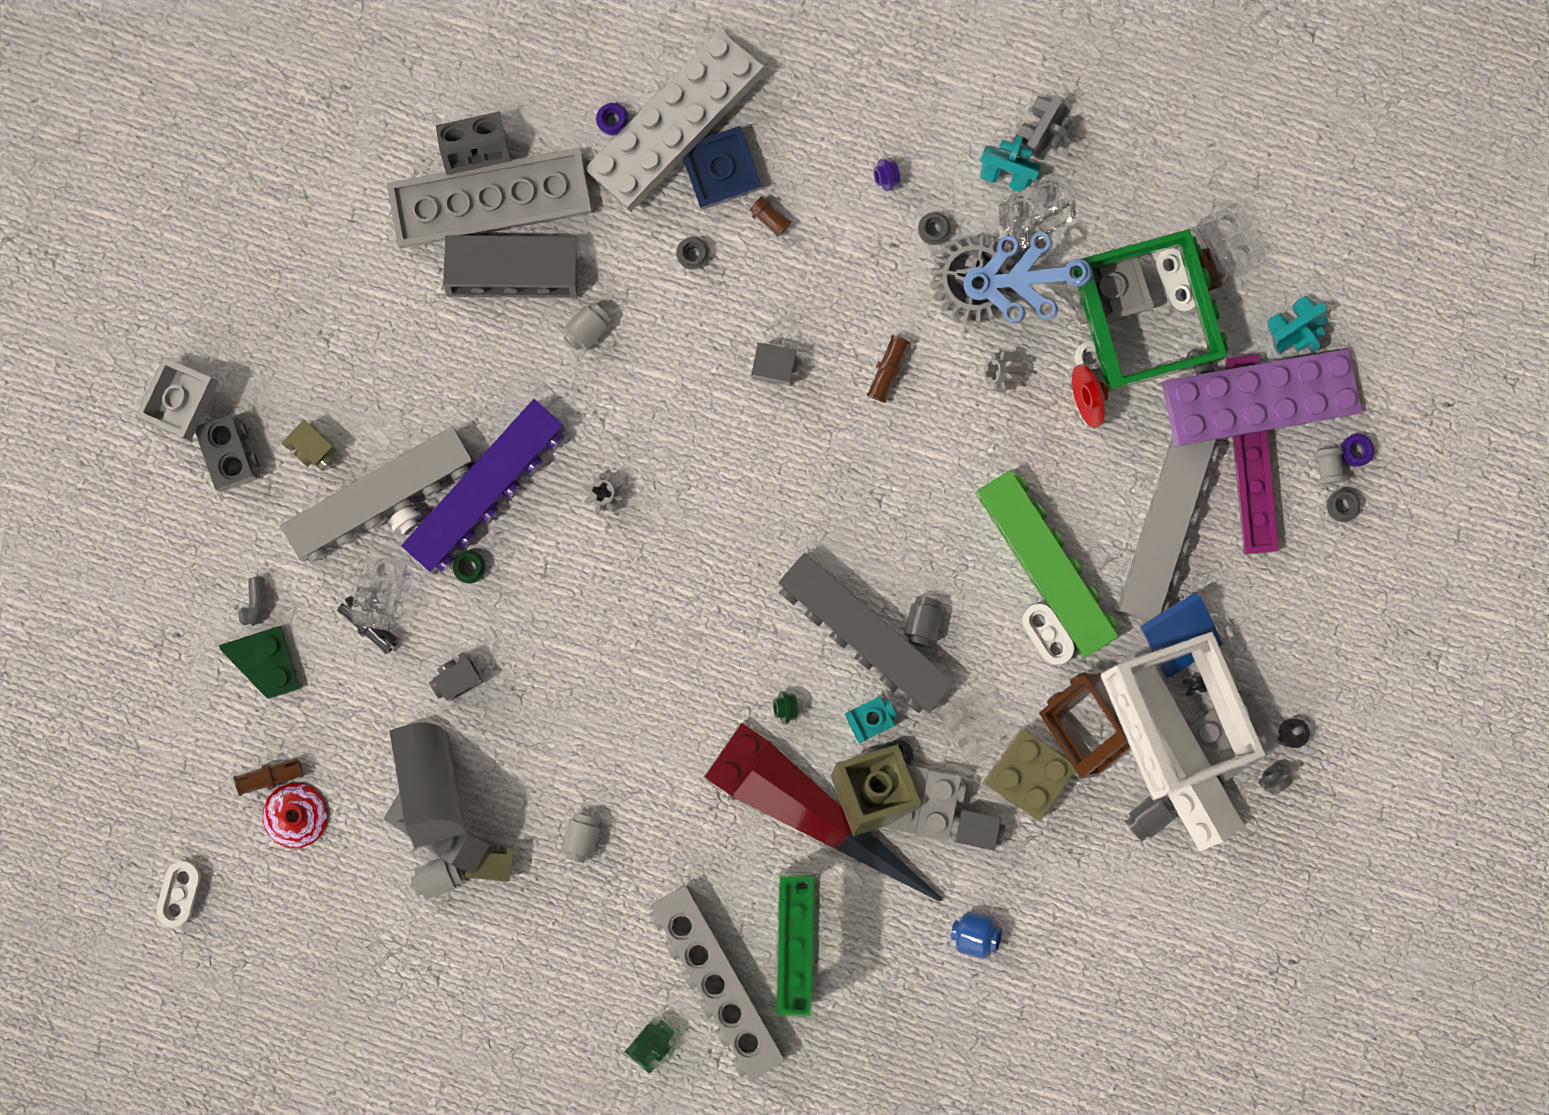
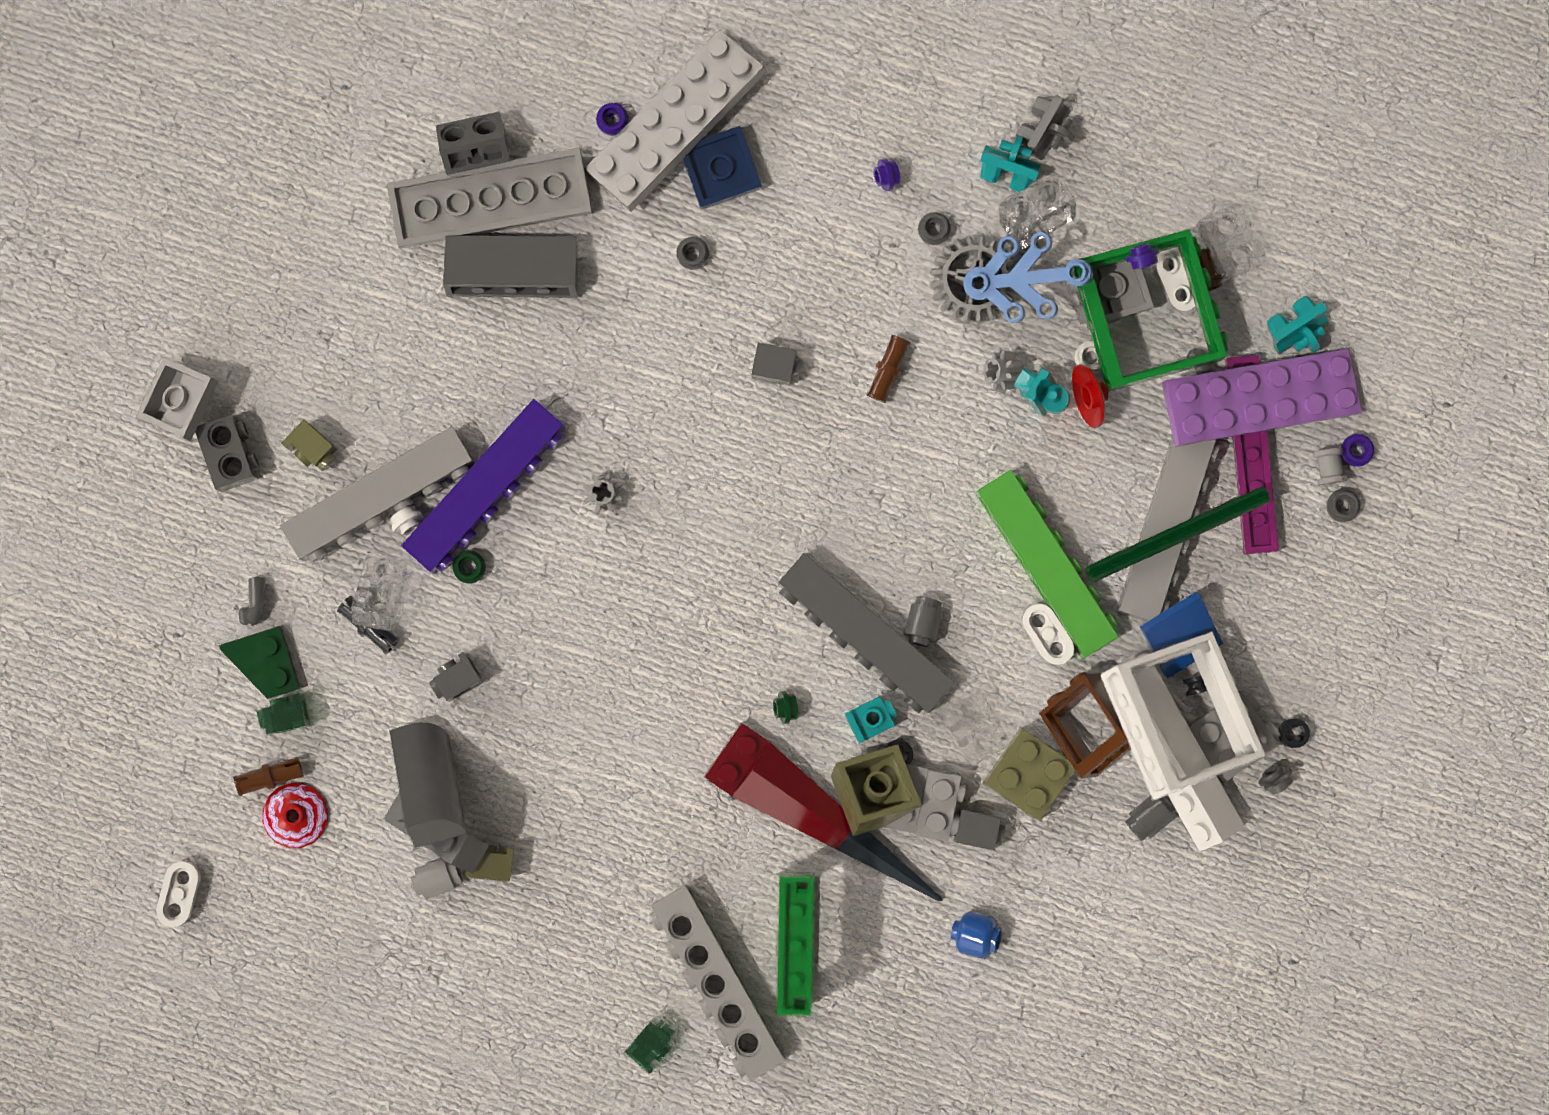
(284, 715): none -> clear green brick
(581, 837): light grey brick -> none
(586, 327): light grey brick -> none
(769, 216): reddish brown pin -> none
(1042, 392): none -> teal hips
(1142, 256): none -> dark purple plate
(1177, 534): none -> dark green axle

